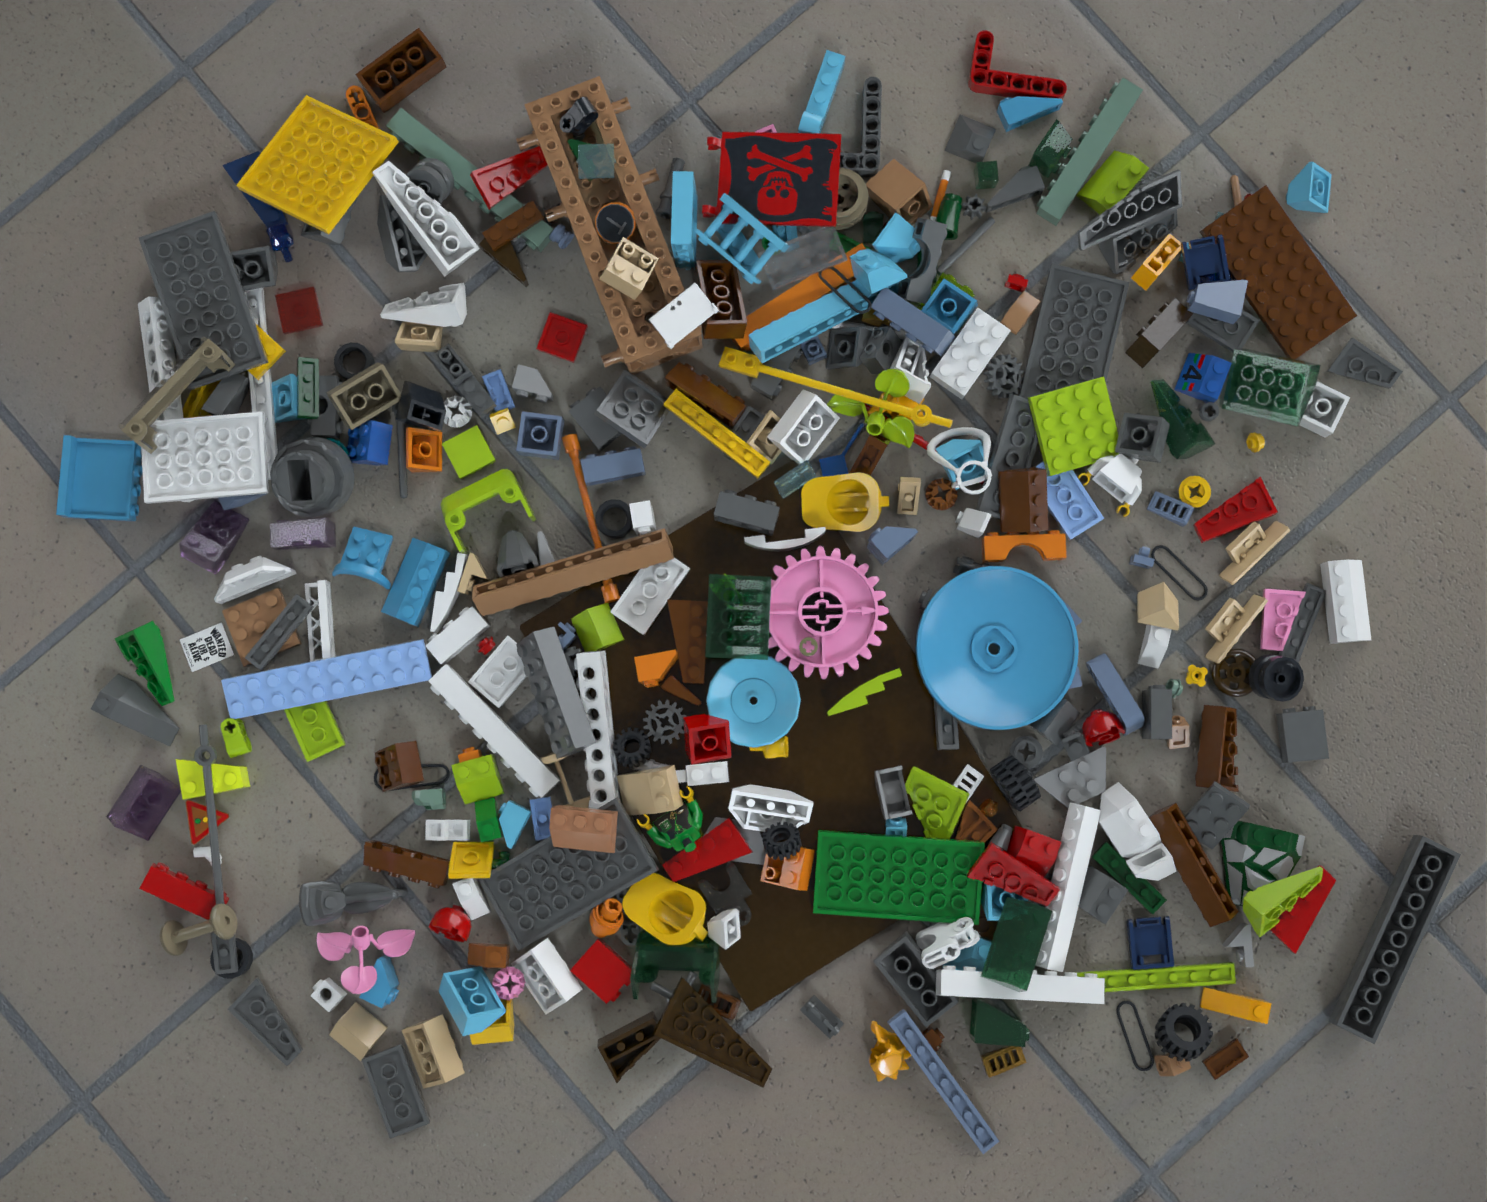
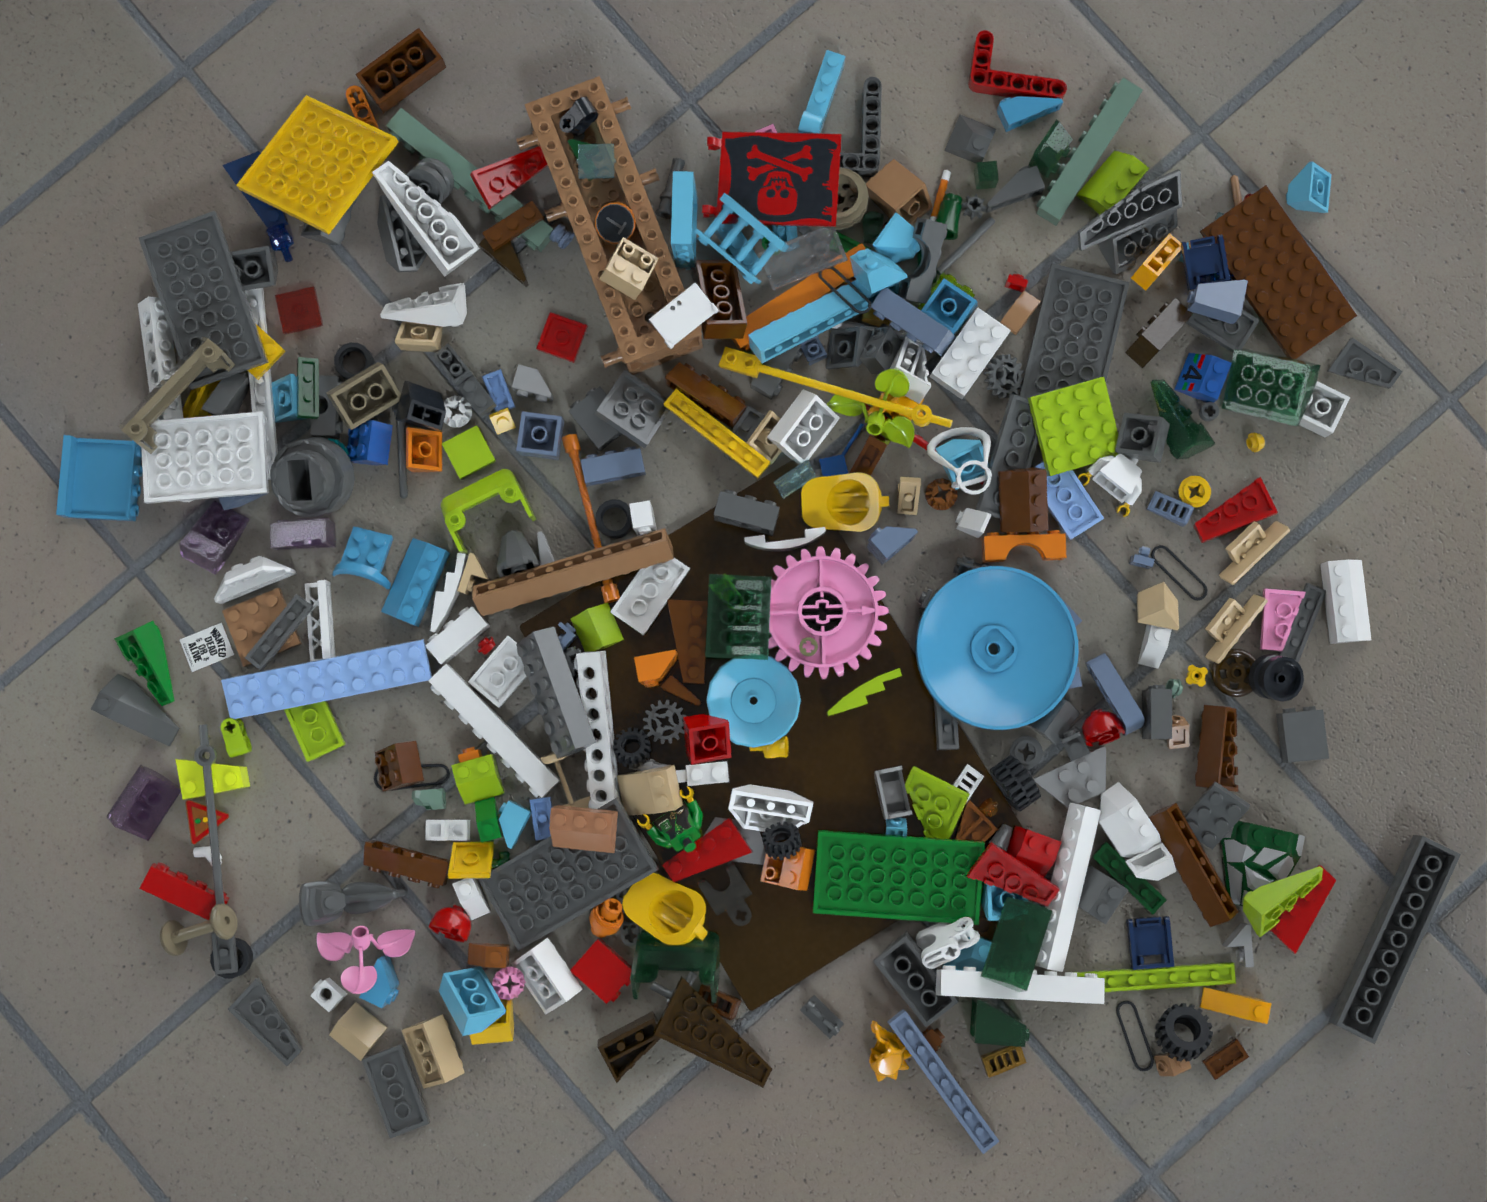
(725, 928): white slope -> none

